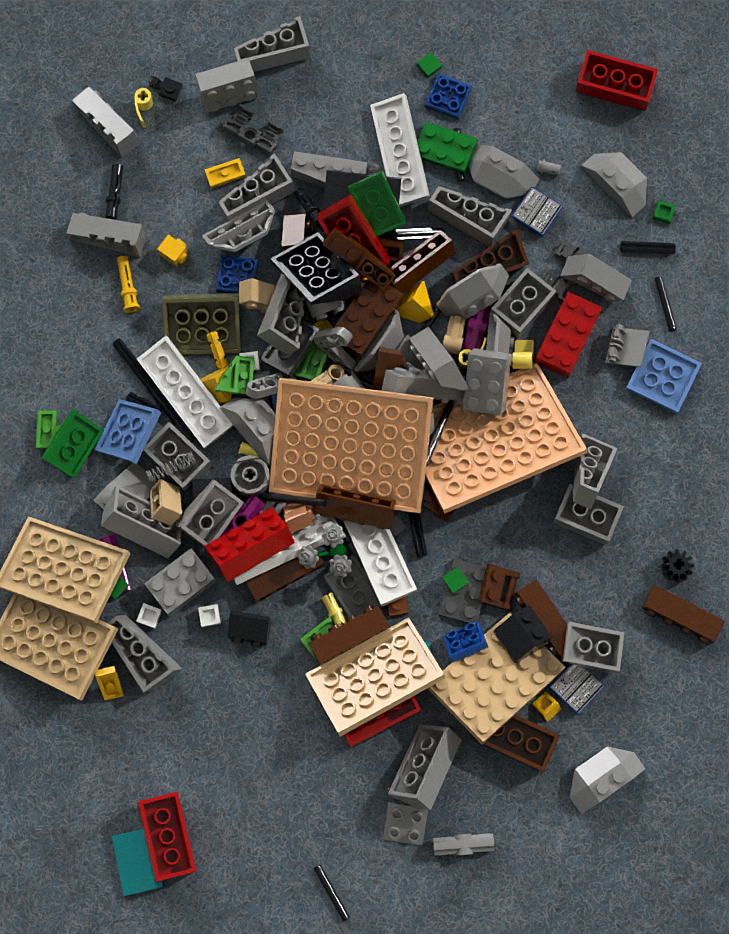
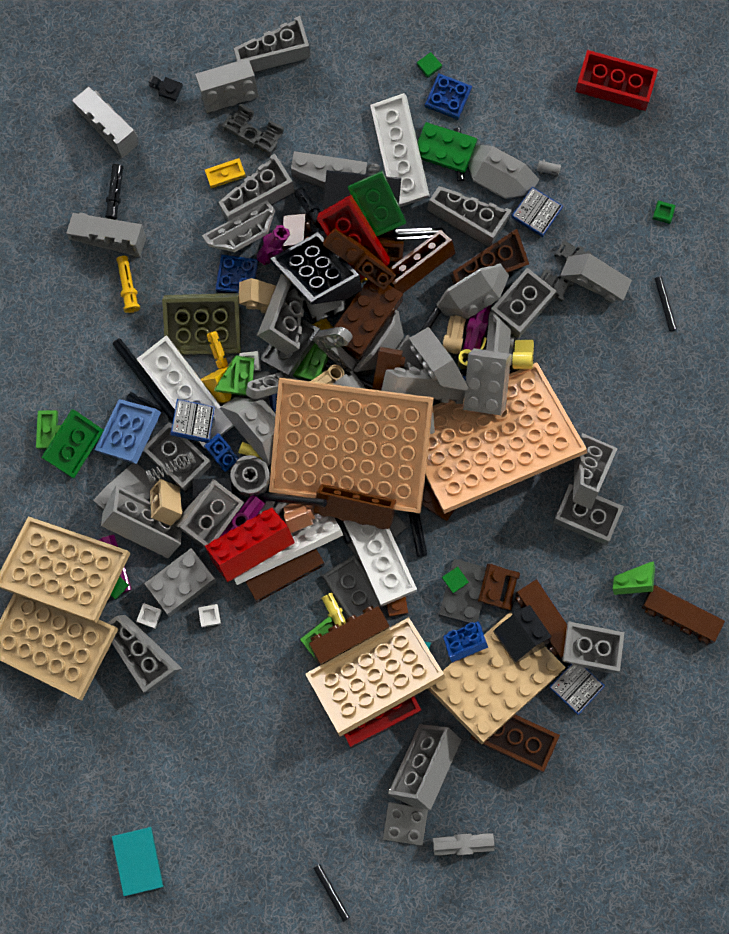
(109, 683): yellow plate -> none
(143, 105): light yellow panel -> none
(166, 836): red brick -> none
(173, 250): yellow brick -> none
(192, 421): none -> light grey tile
(221, 452): none -> blue slope
(249, 628): black slope -> none
(272, 244): none -> magenta piece
(335, 537): light grey plant -> none
(416, 304): yellow slope -> none
(439, 429): black bar -> none
(546, 706): yellow slope -> none
(568, 335): red brick -> none
(603, 776): light grey wedge -> none
(619, 180): light grey wedge -> none
(627, 346): light grey hinge -> none
(635, 580): none -> bright green wing
(647, 247): black axle -> none
(664, 376): medium blue plate -> none
(671, 560): black gear -> none

